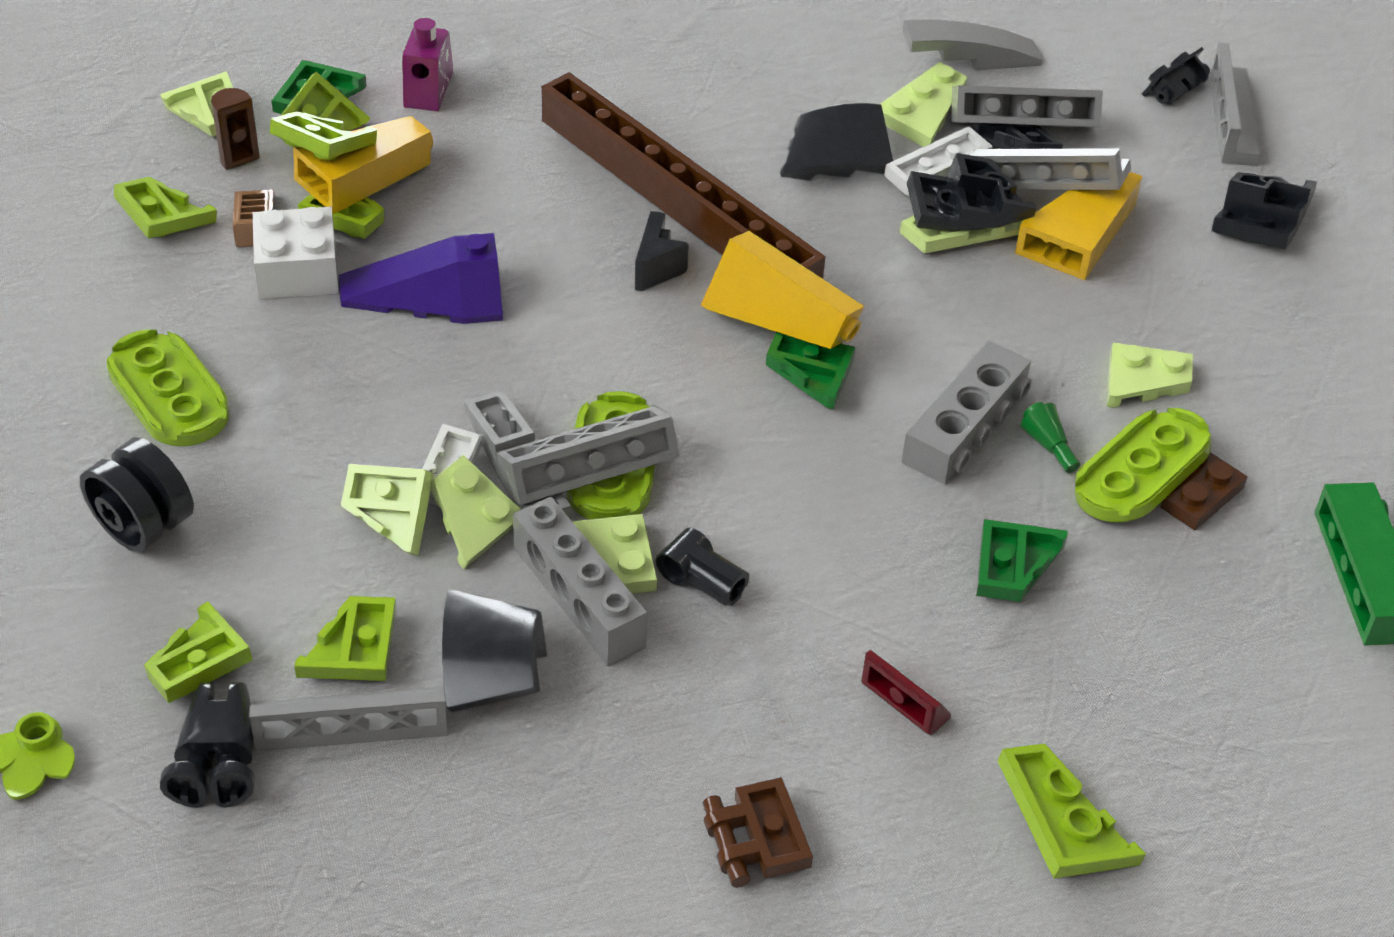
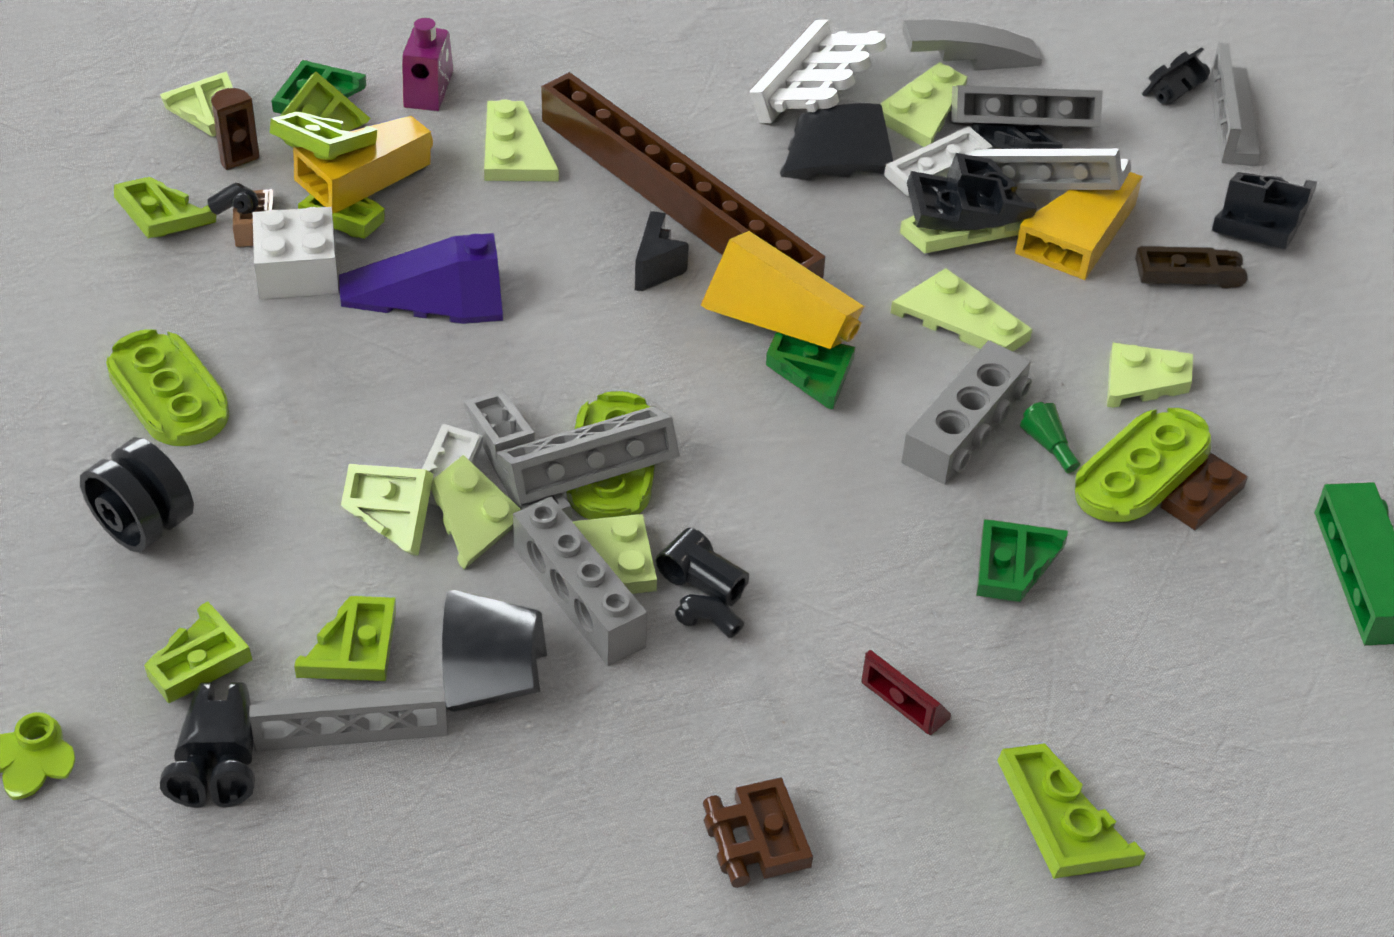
(234, 196): none -> black arm
(515, 145): none -> yellowish green wing
(710, 608): none -> black arm
(814, 71): none -> white fence
(959, 307): none -> yellowish green wing
(1190, 266): none -> dark brown hinge

